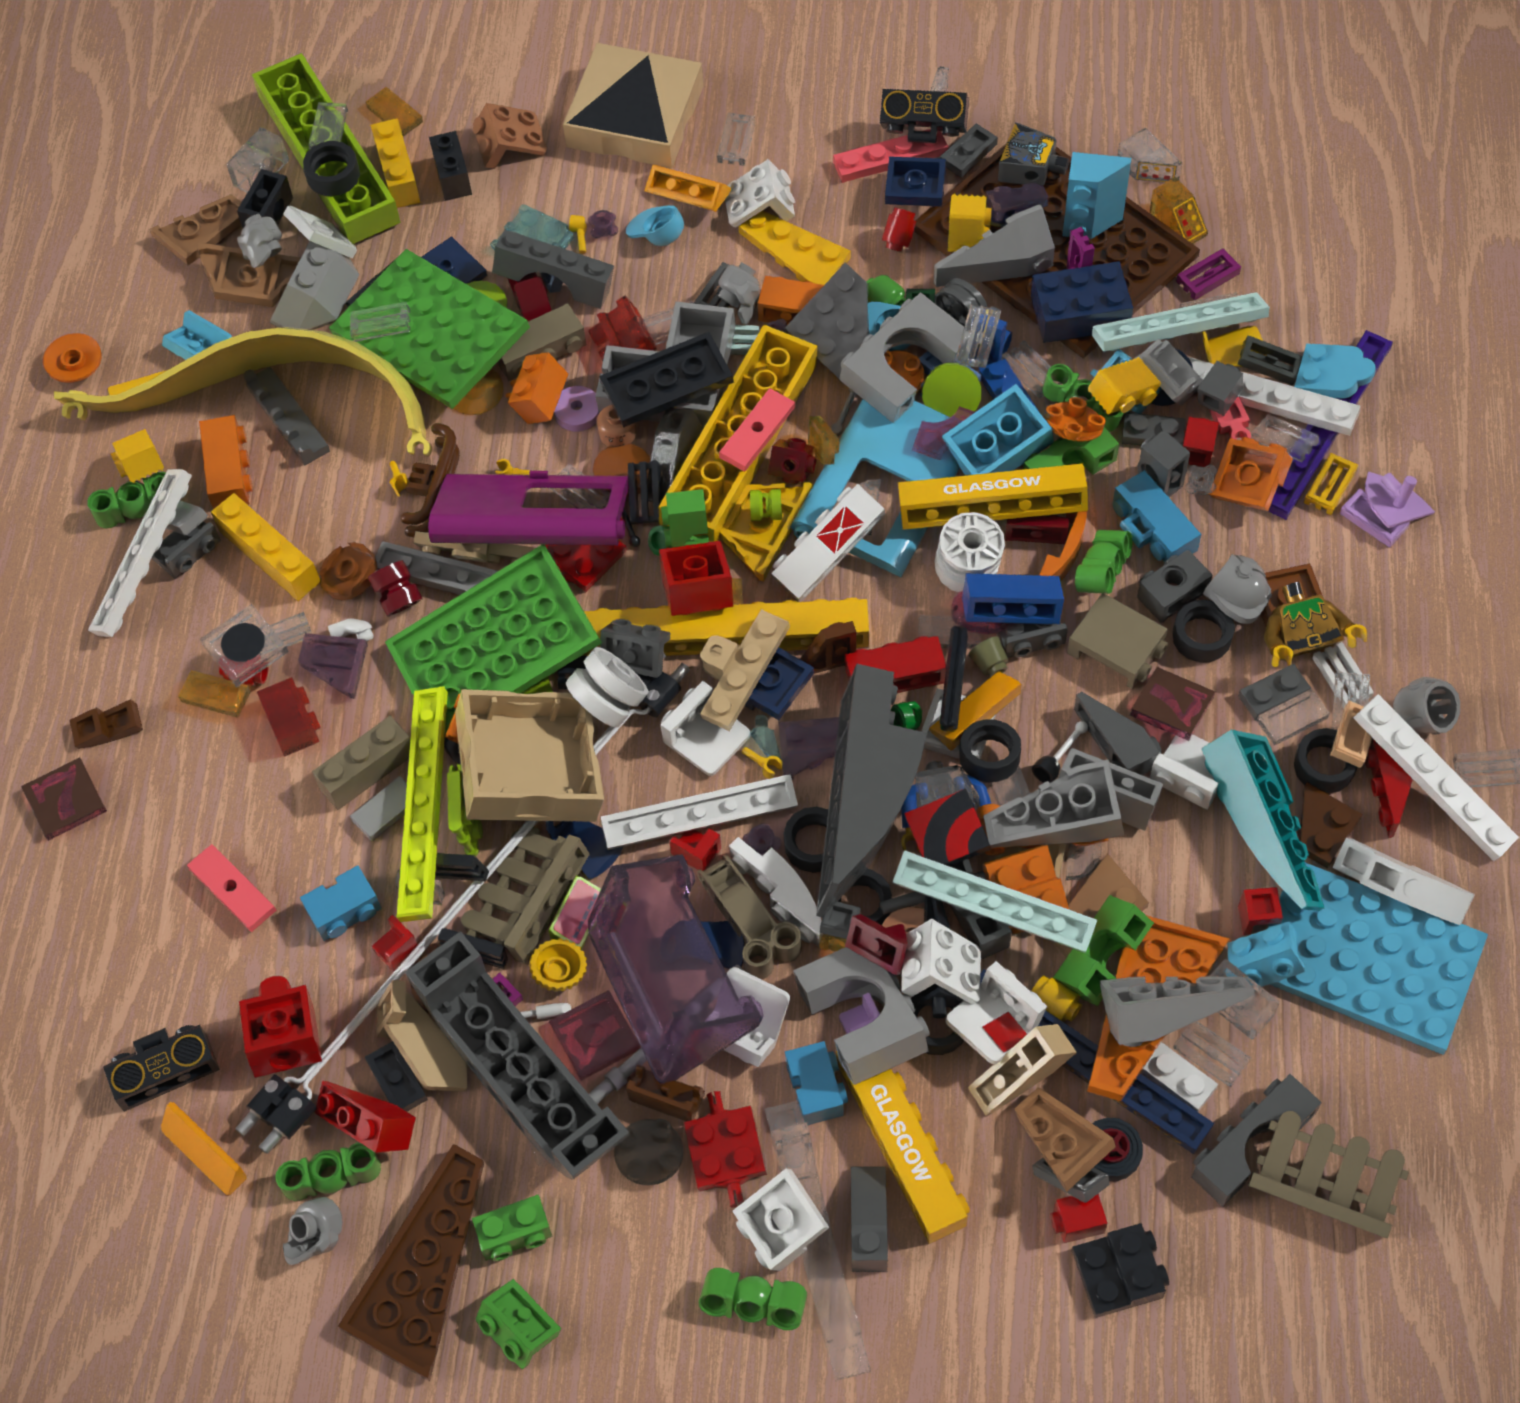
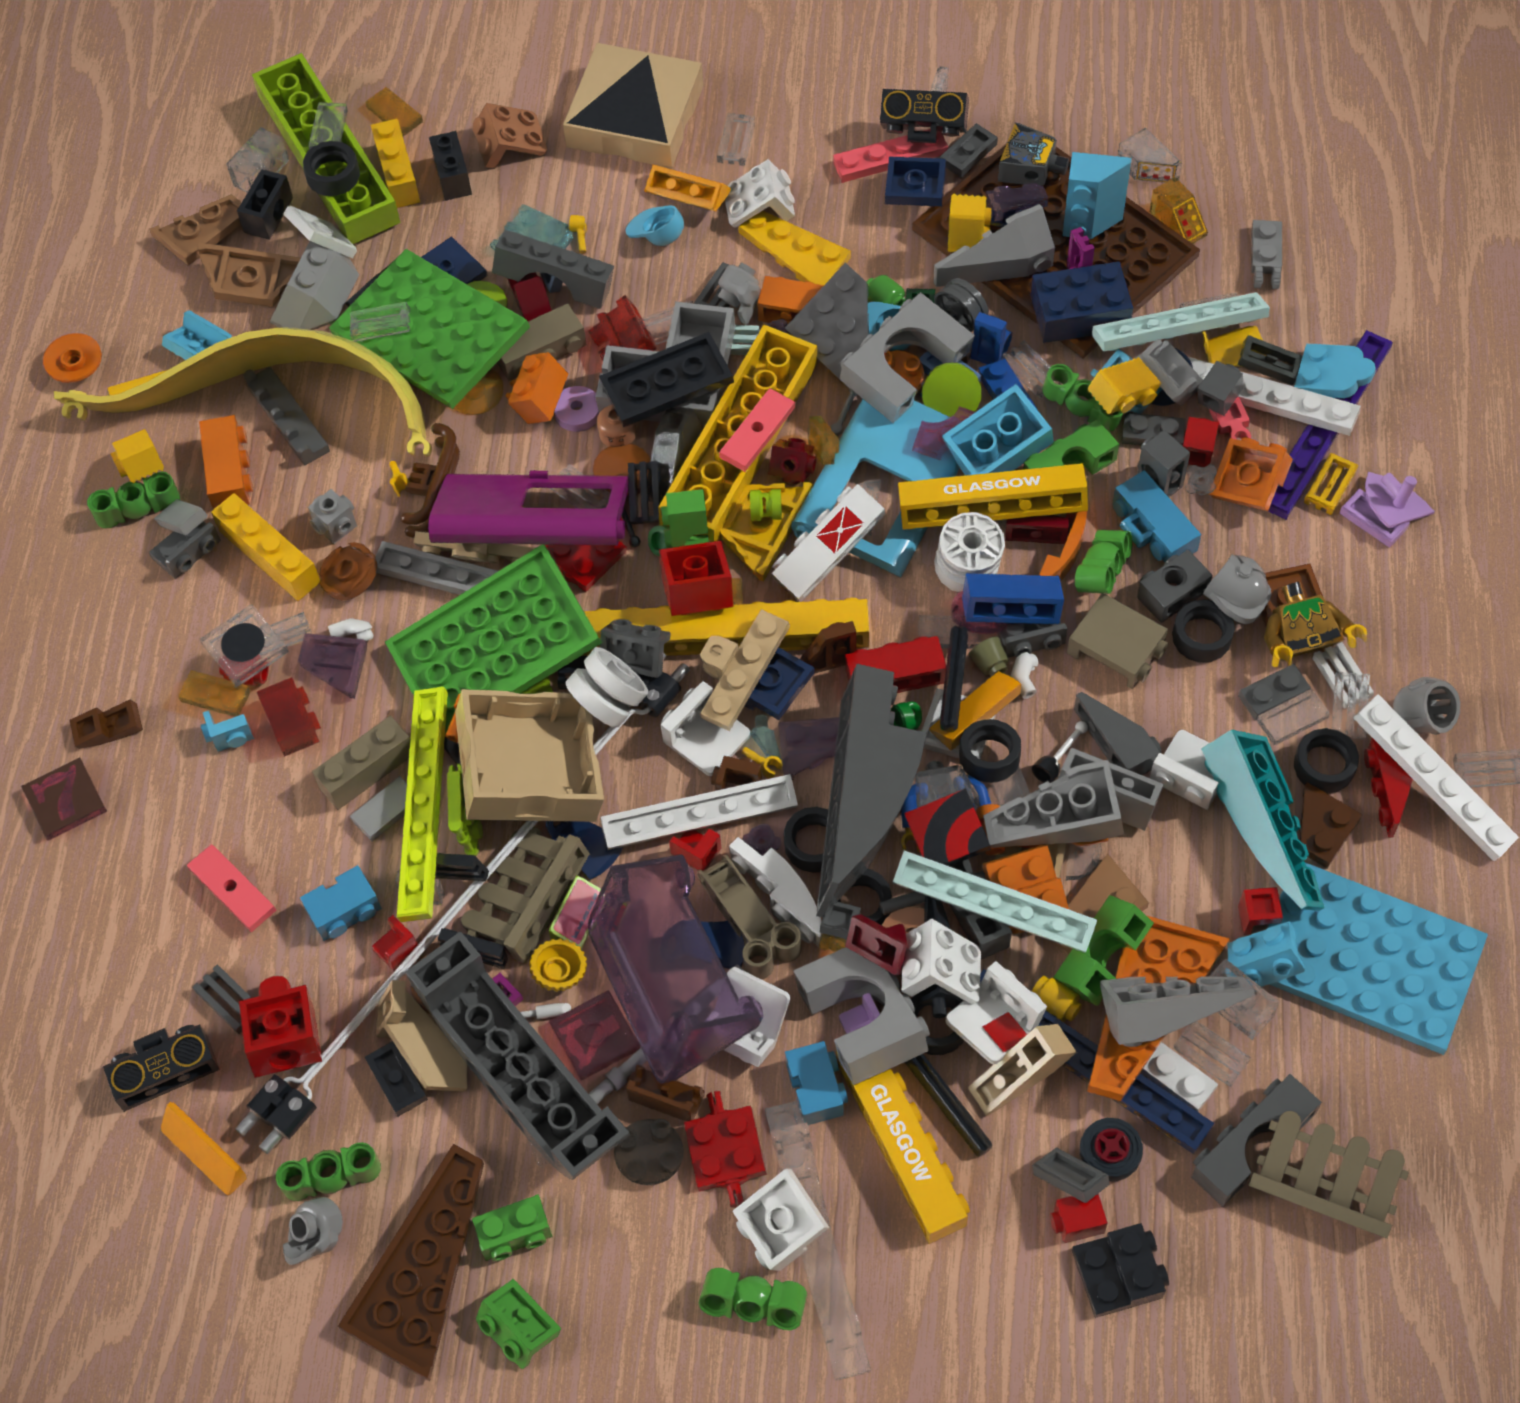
(137, 558): white plate -> none
(210, 981): none -> dark grey tile
(227, 733): none -> medium azure bracket
(259, 240): light grey head -> none
(332, 516): none -> light grey brick
(365, 1118): red slope -> none
(395, 588): dark red wheel -> none
(505, 465): yellow hand -> none
(602, 218): plate -> none
(736, 771): none -> reddish brown bracket
(869, 1219): dark grey slope -> none
(899, 229): red brick -> none
(950, 1105): none -> black axle
(973, 335): clear tile -> none
(1021, 670): none -> white arm
(1063, 1137): medium nougat wing -> none
(1074, 420): orange dish -> none
(1172, 703): reddish brown tile -> none
(1211, 278): magenta tile -> none
(1266, 251): none -> light grey hinge
(1295, 448): clear tile -> none
(1351, 739): light nougat tile -> none
(1403, 882): white slope -> none

